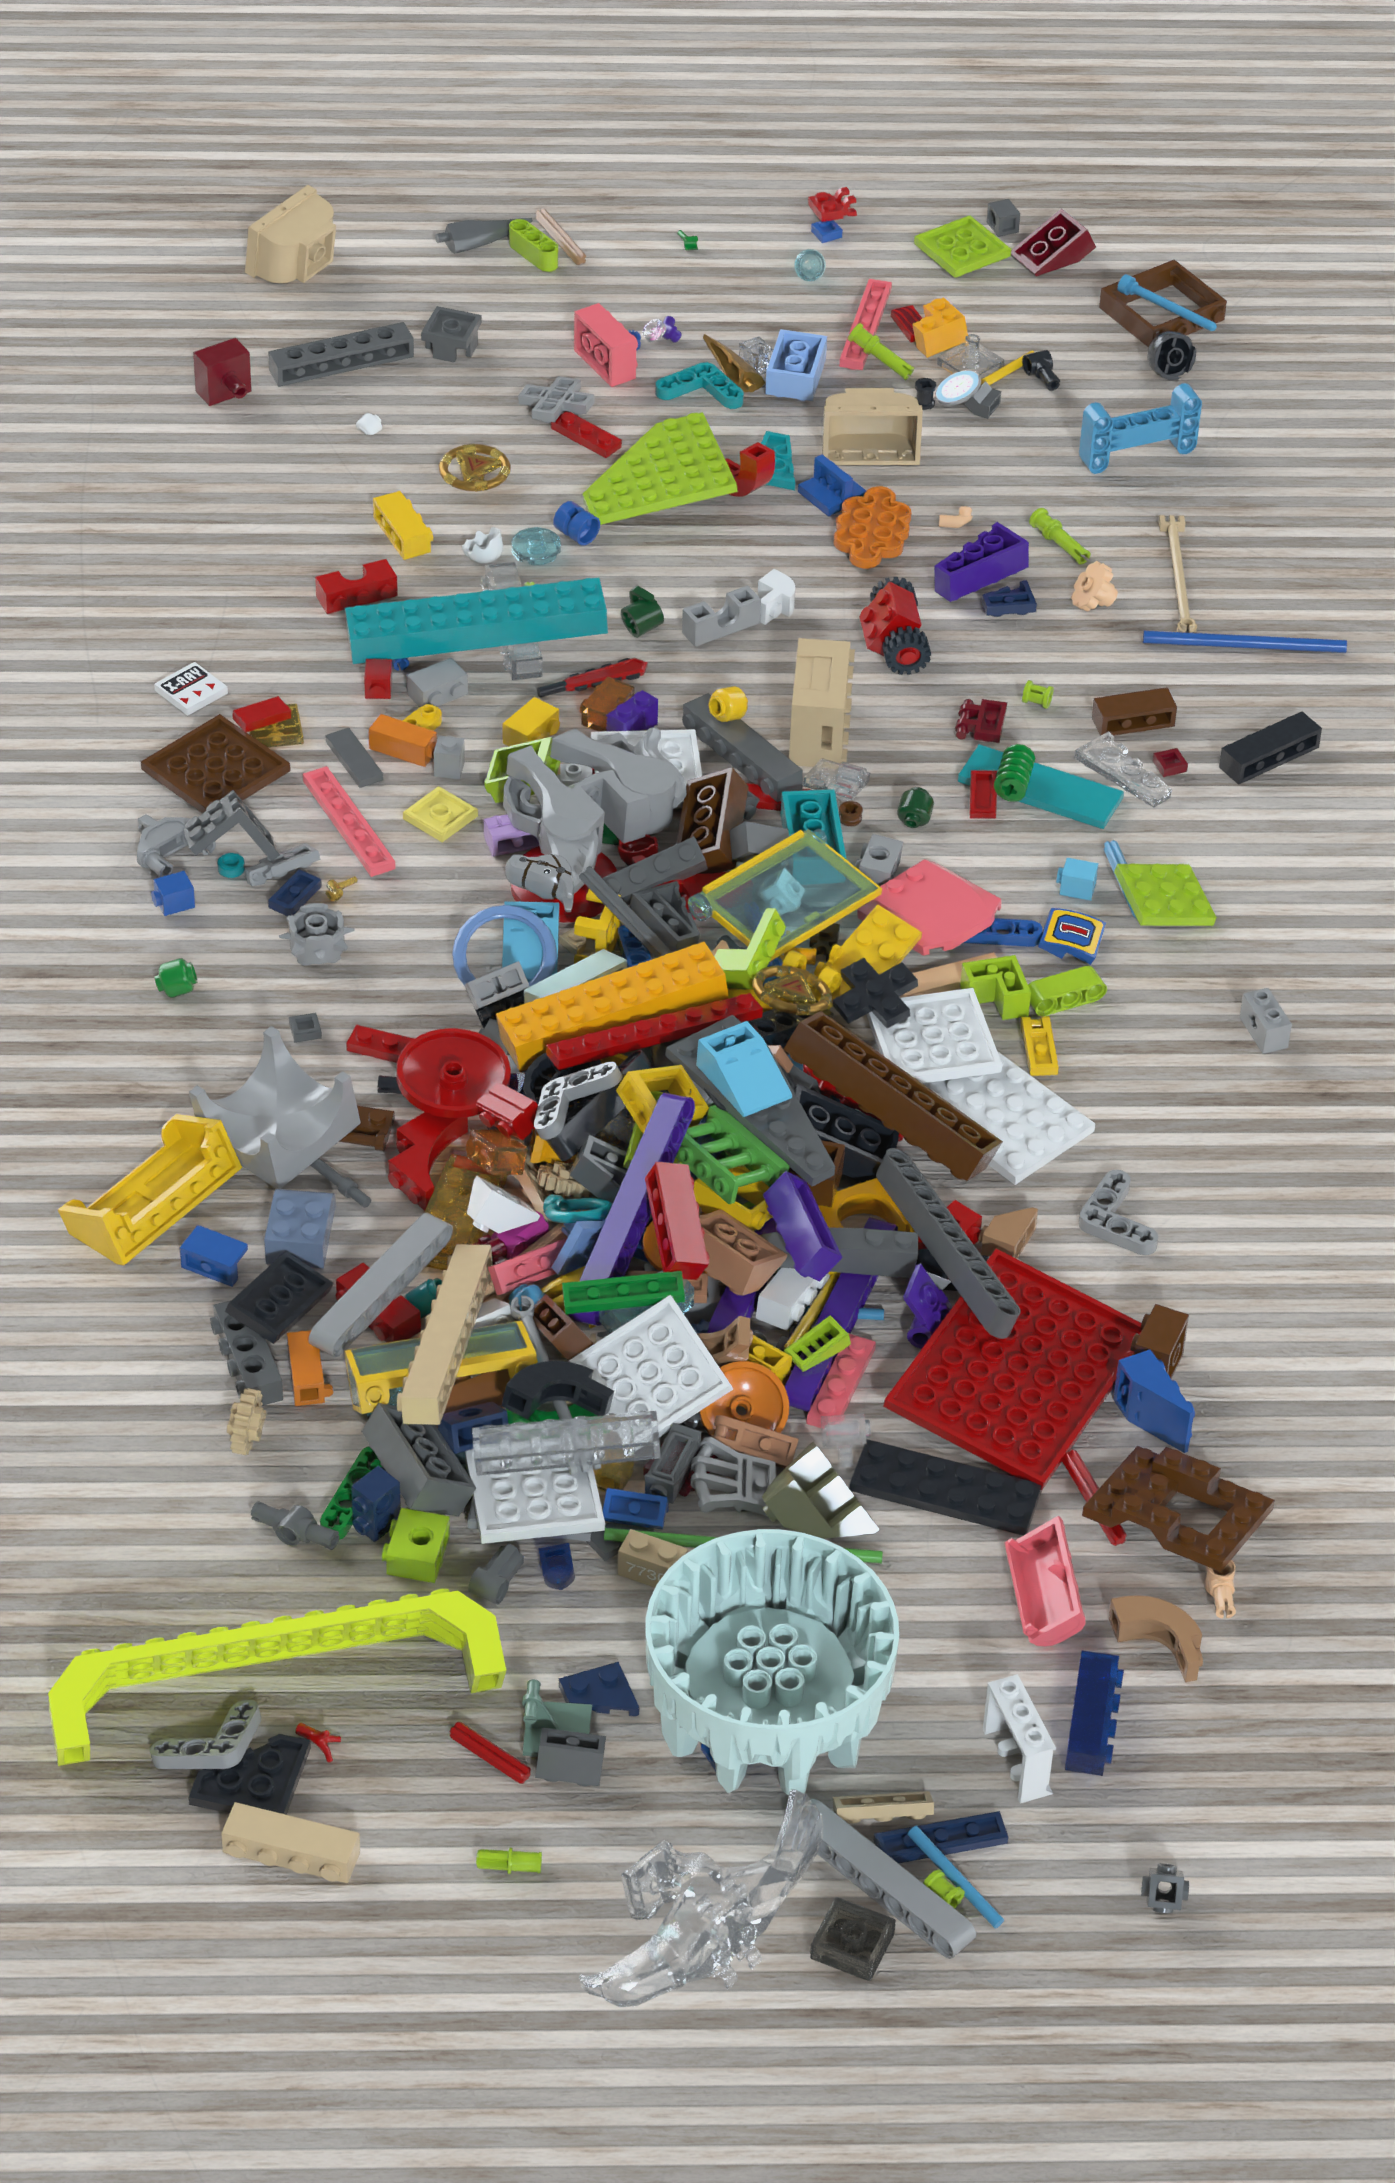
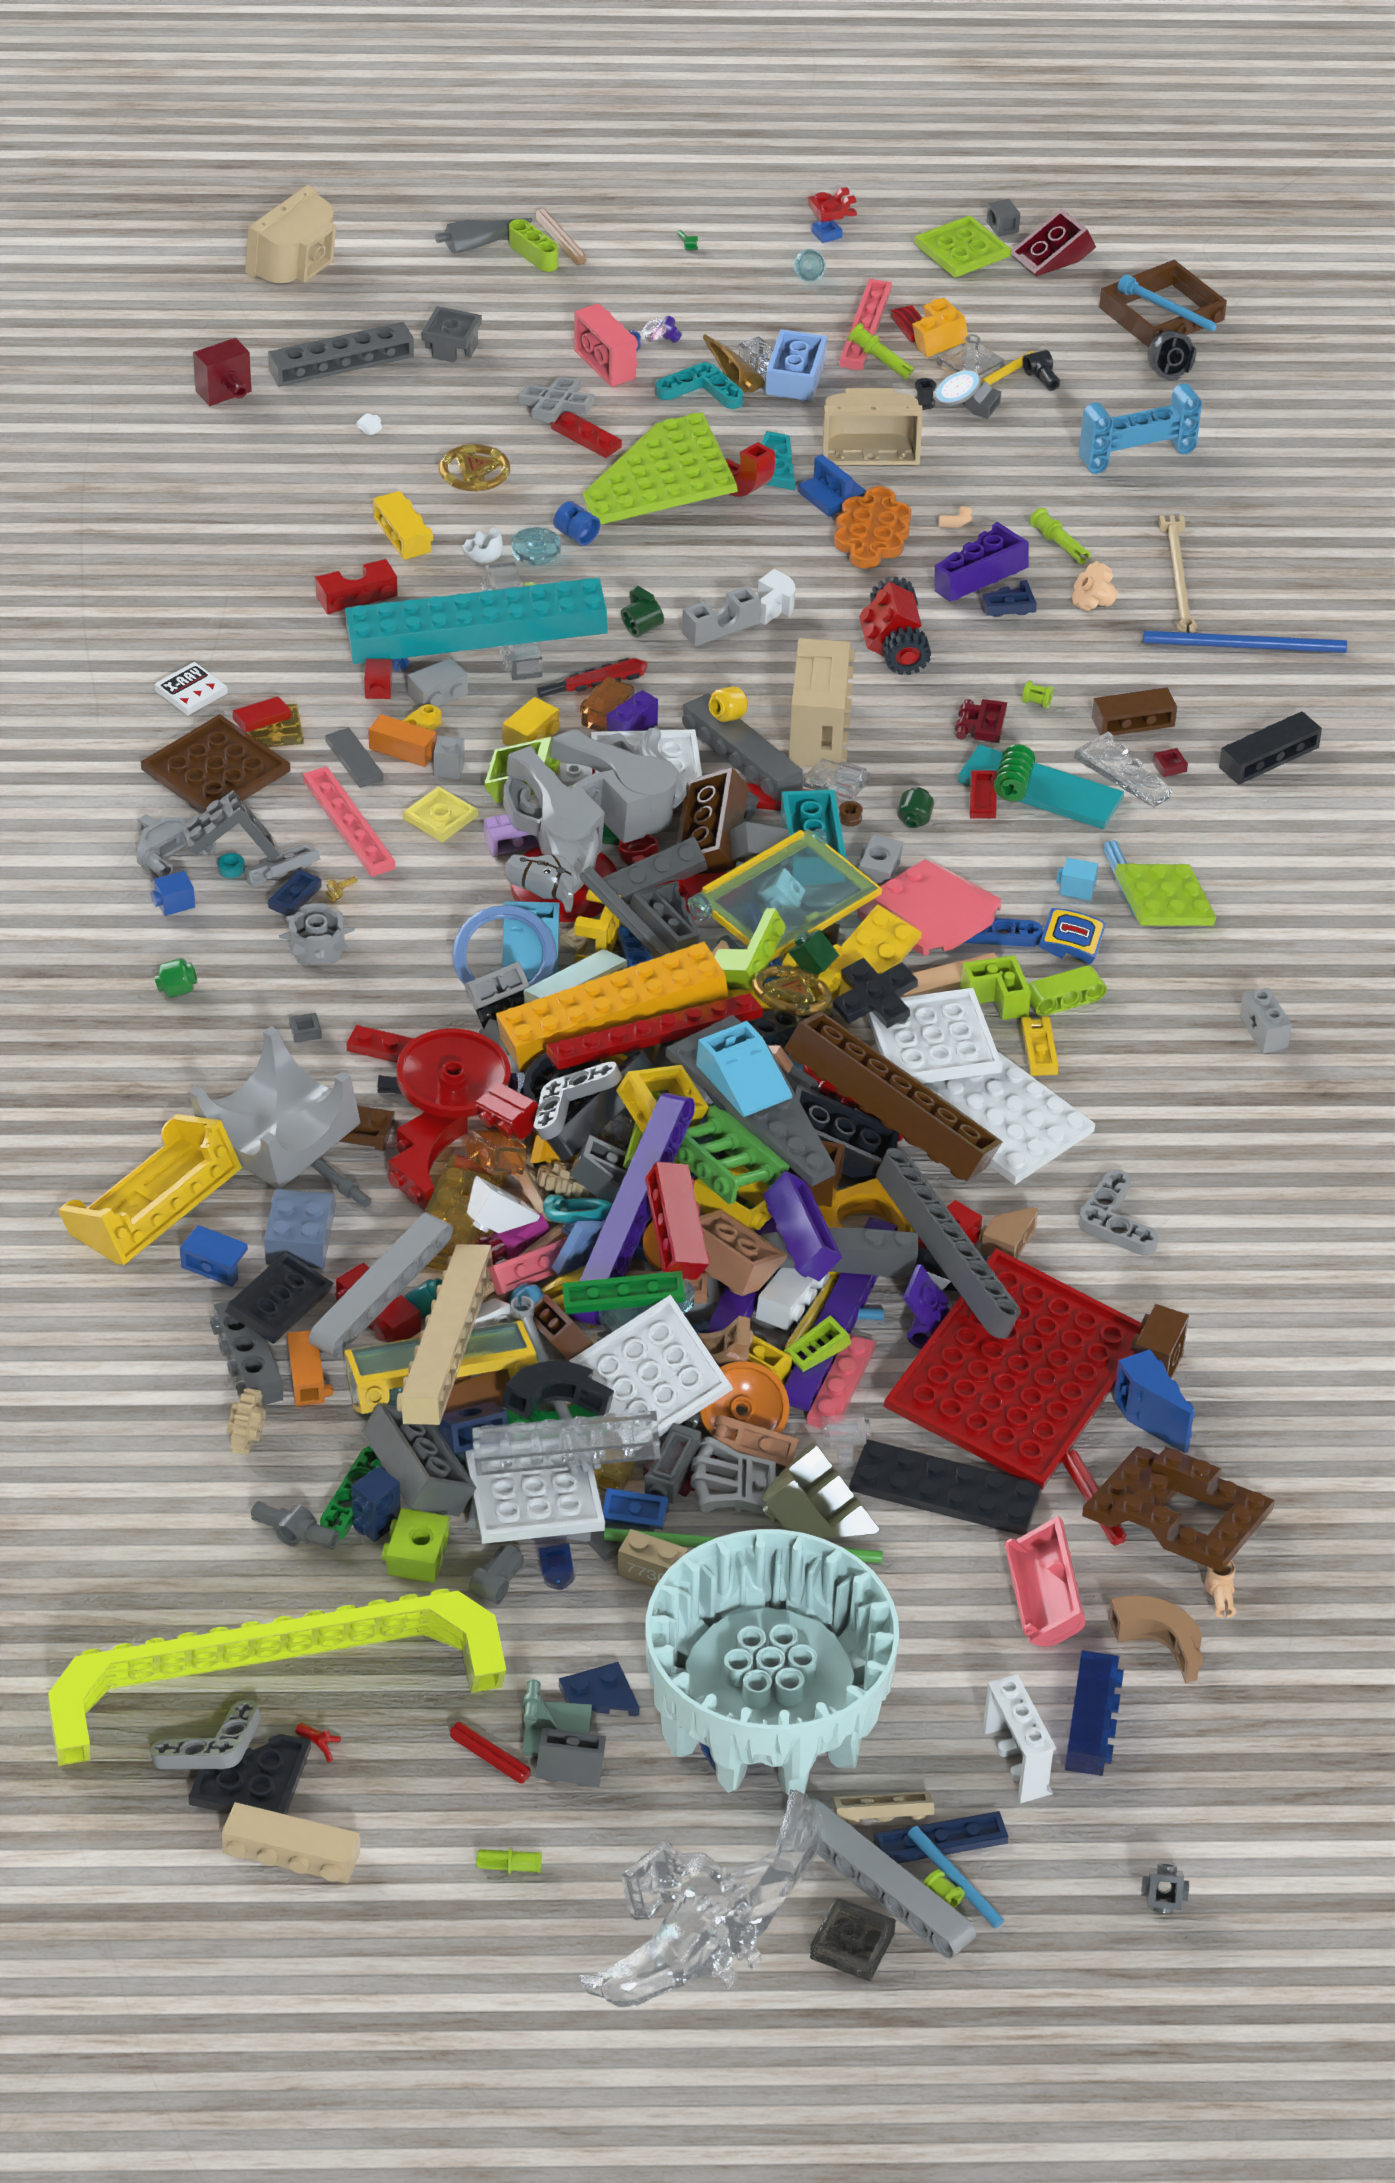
(813, 952): none -> dark green brick

